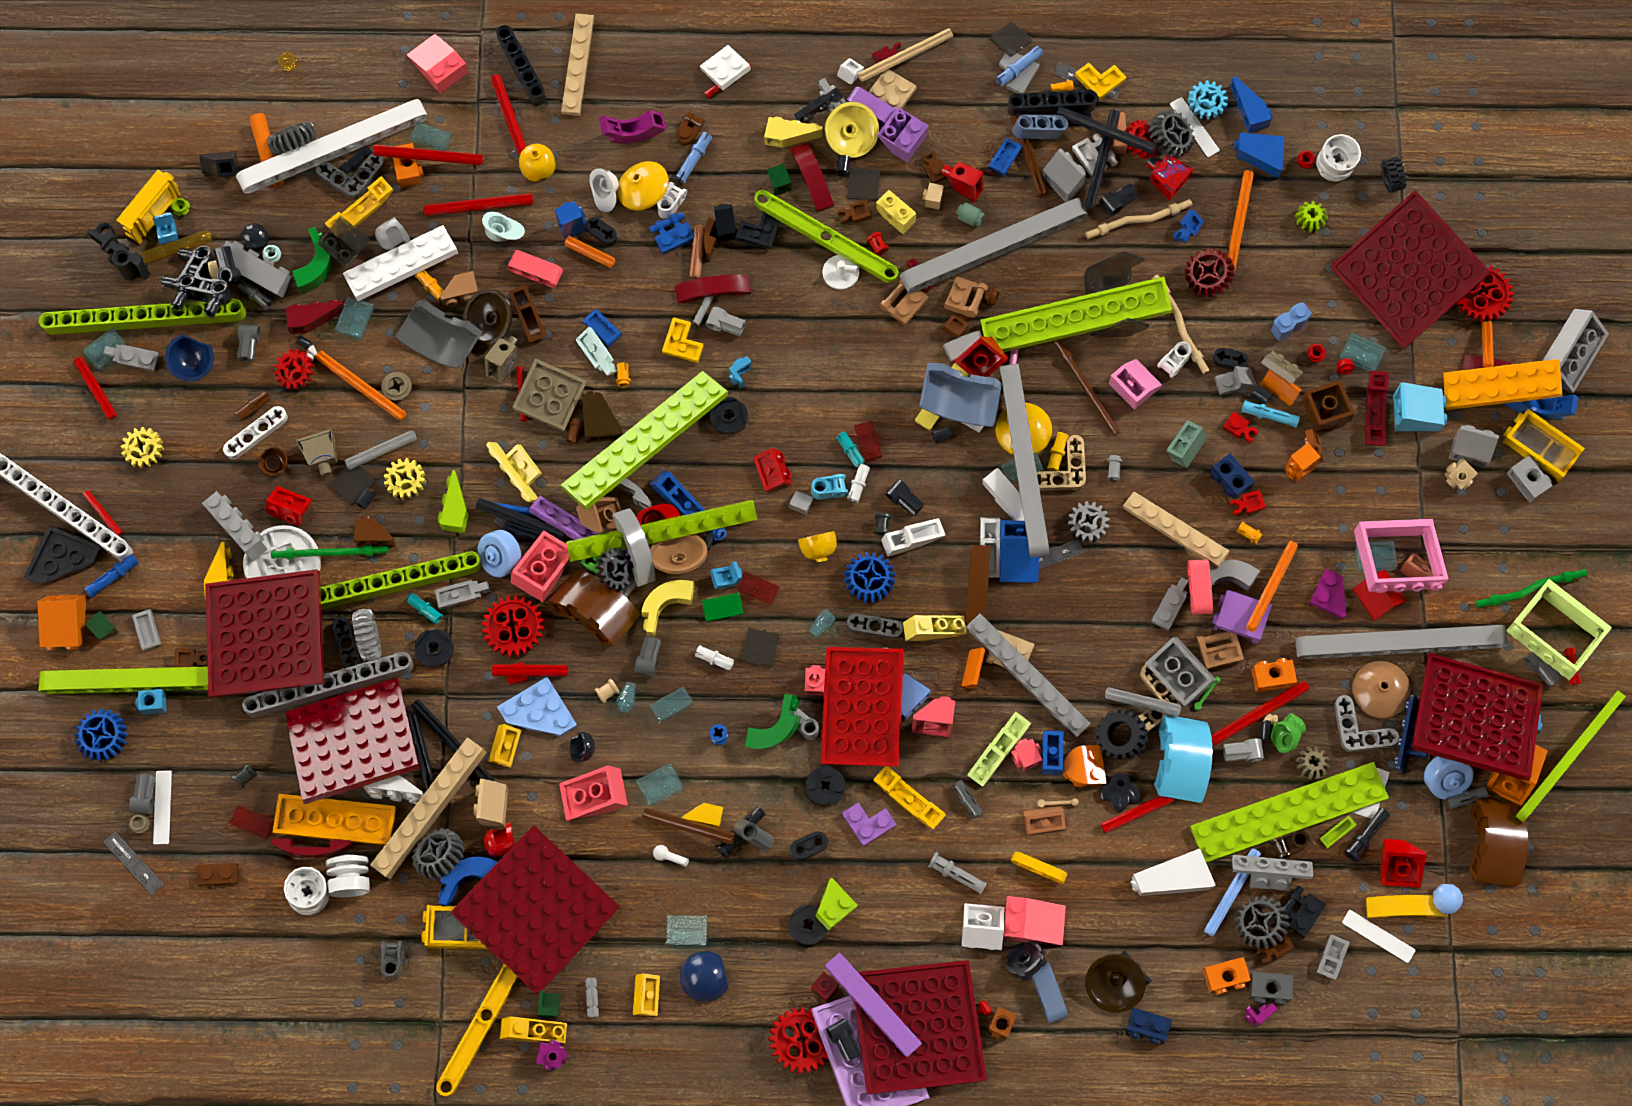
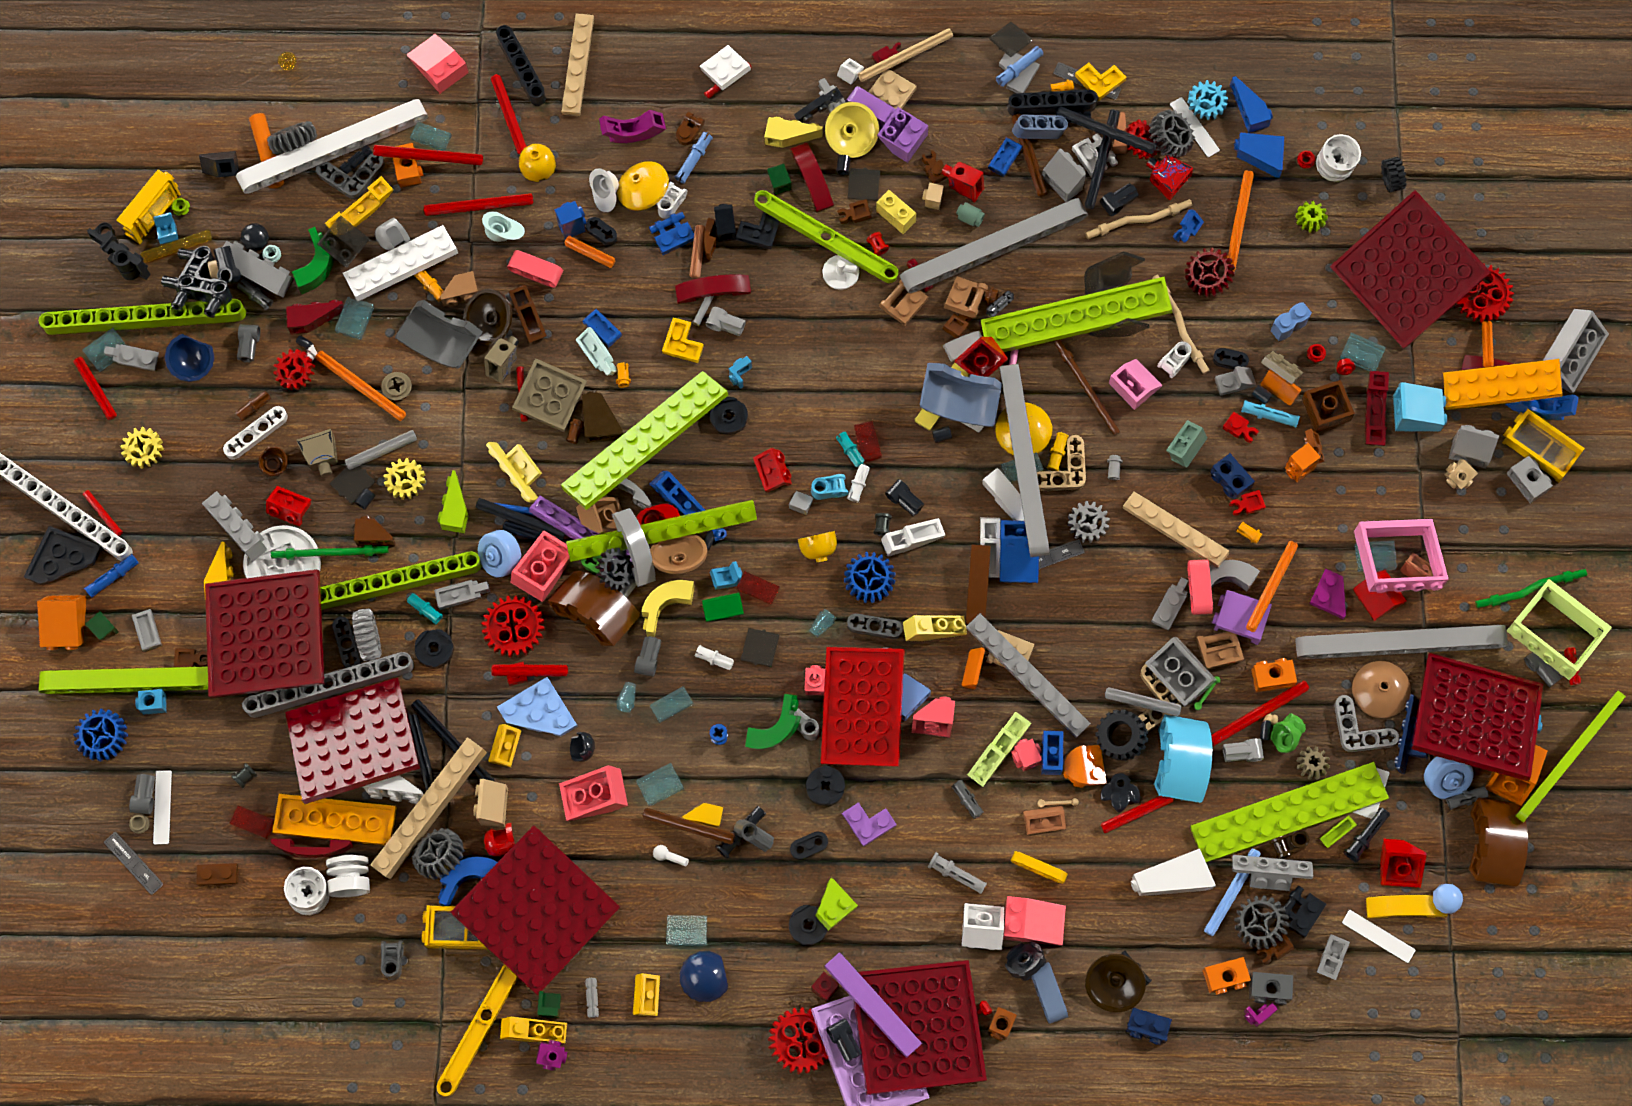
(607, 691): tan bush -> none
(909, 798): yellow slope -> none
(1000, 303): none -> black axle

